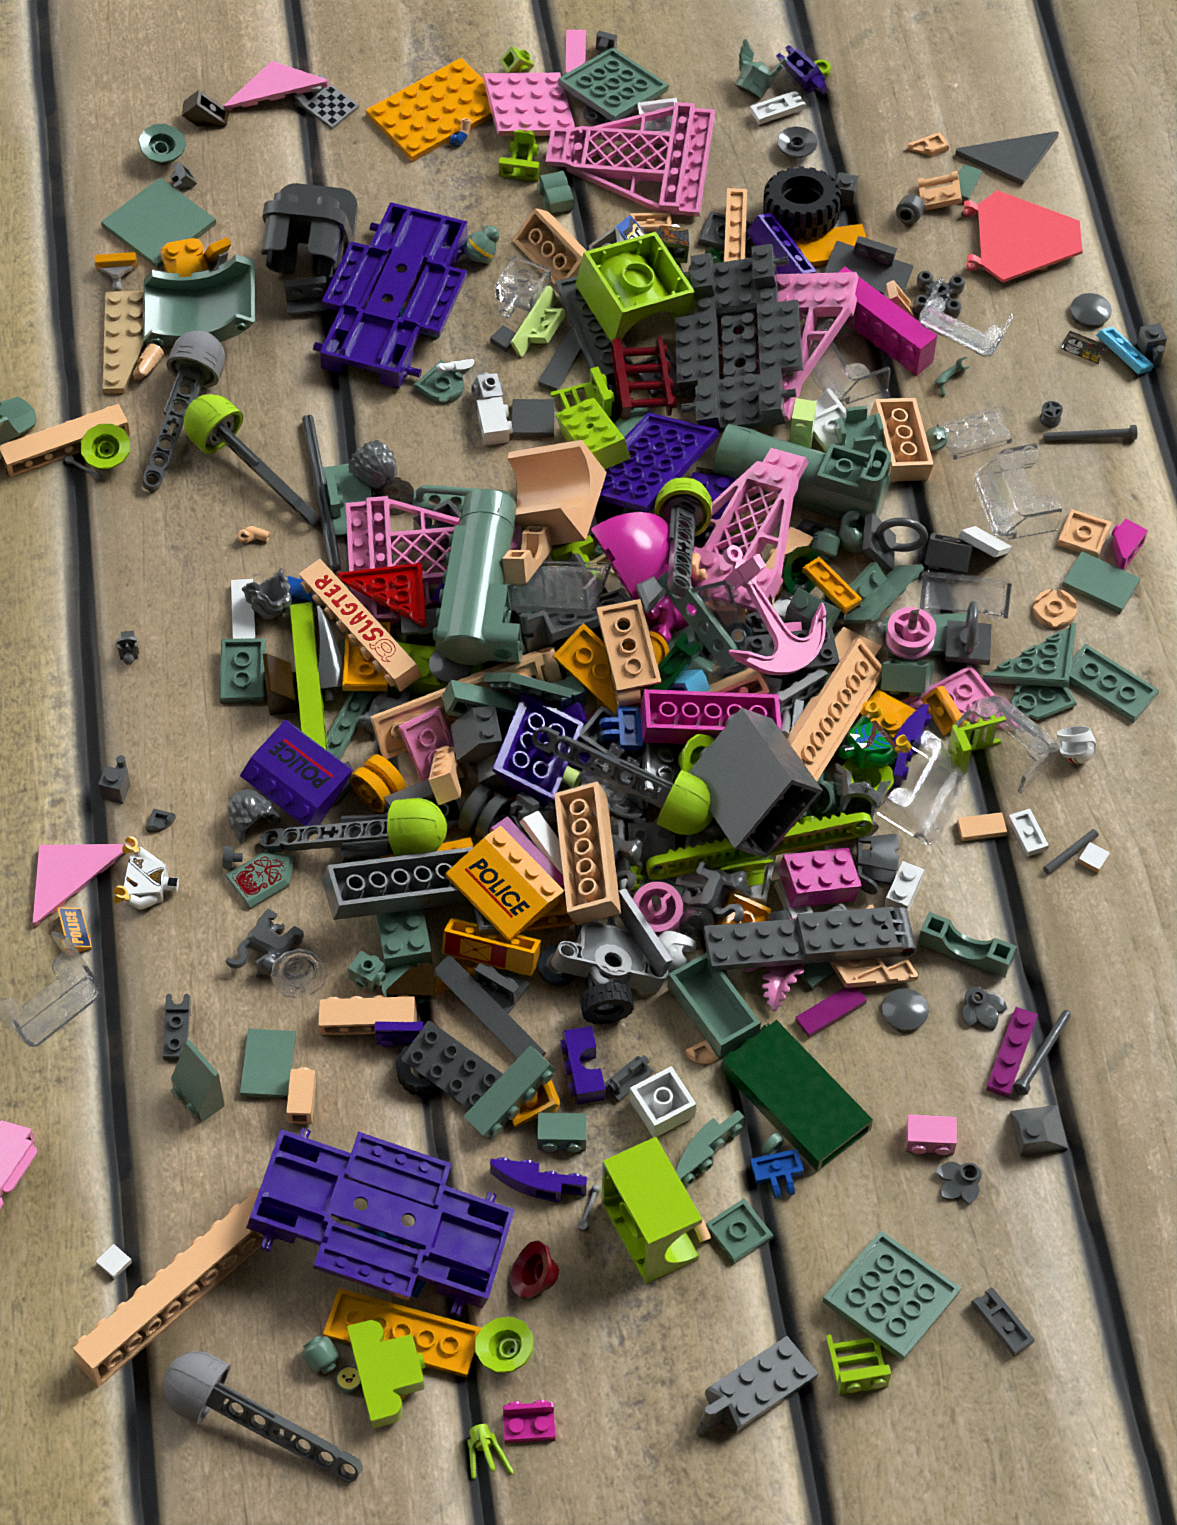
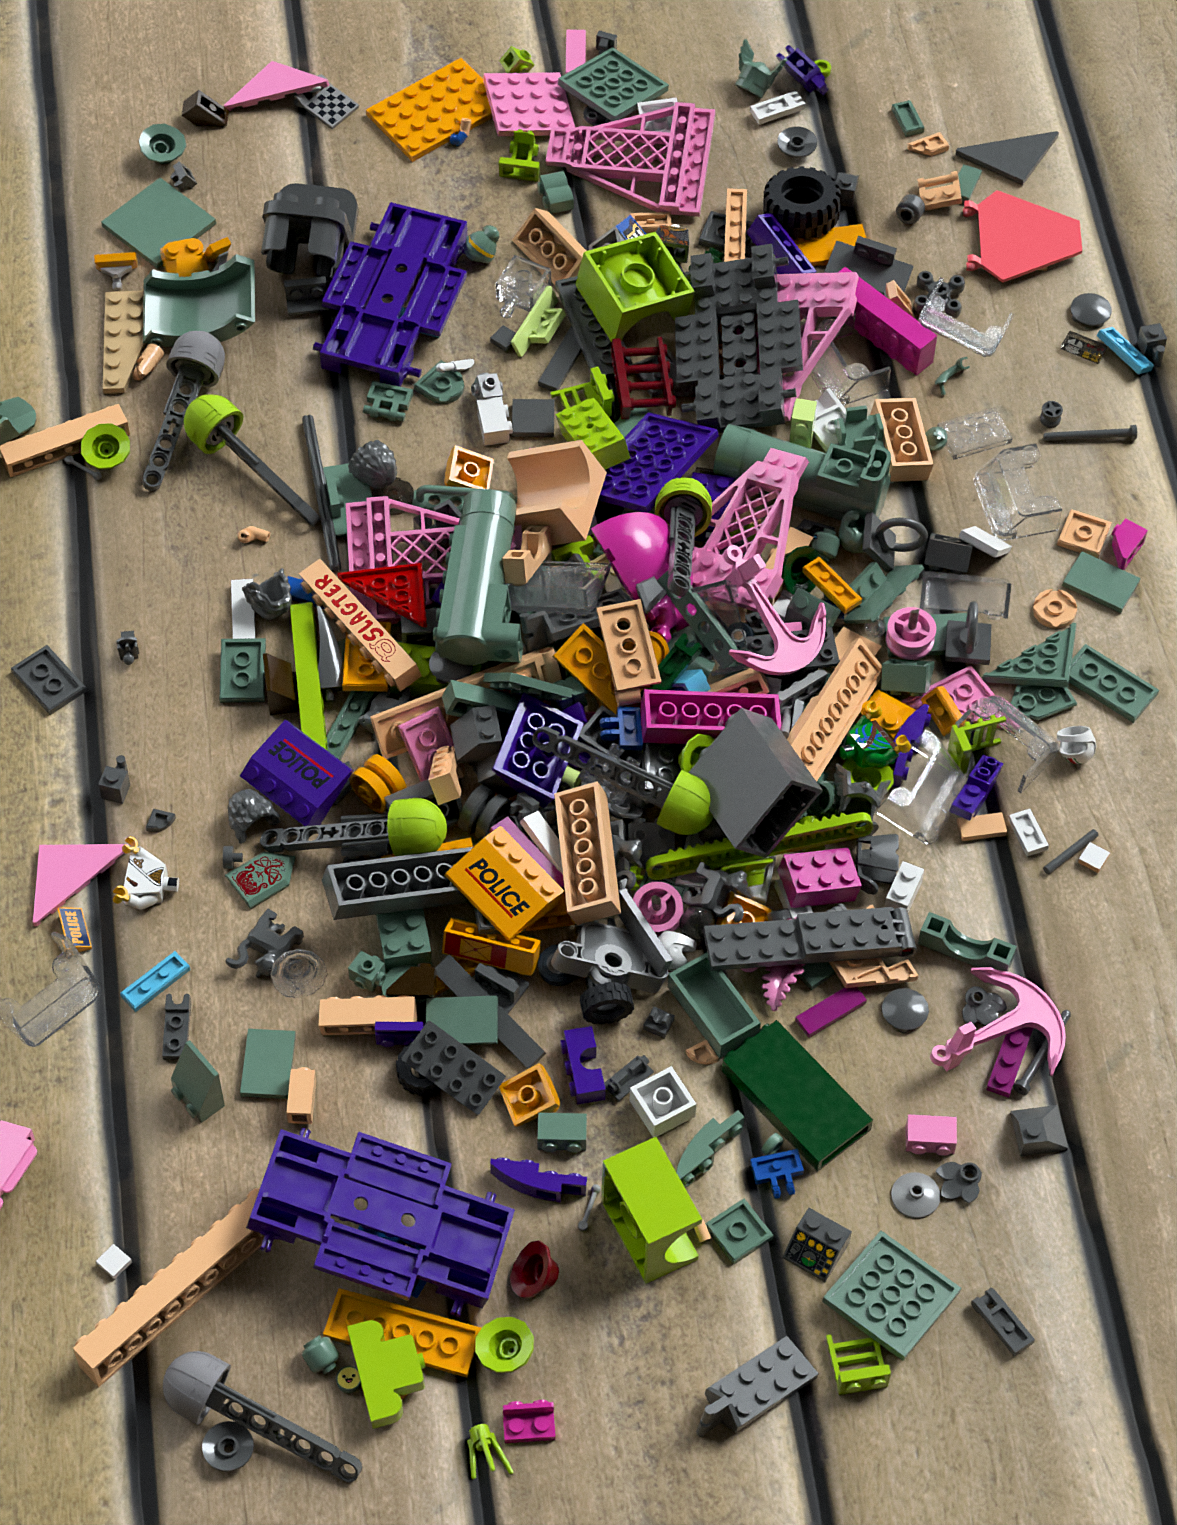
(48, 679): none -> dark grey tile
(155, 981): none -> medium azure tile
(224, 1435): none -> dark grey dish
(390, 396): none -> sand green plate
(466, 1019): none -> sand green tile
(468, 469): none -> light orange slope
(510, 1092): sand green brick -> none
(659, 1022): none -> dark grey tile
(697, 574): light nougat arm -> none
(817, 1244): none -> dark grey slope
(908, 118): none -> sand green tile
(914, 1204): none -> light grey dish
(976, 788): none -> dark purple slope
(1032, 1010): none -> bright pink piece

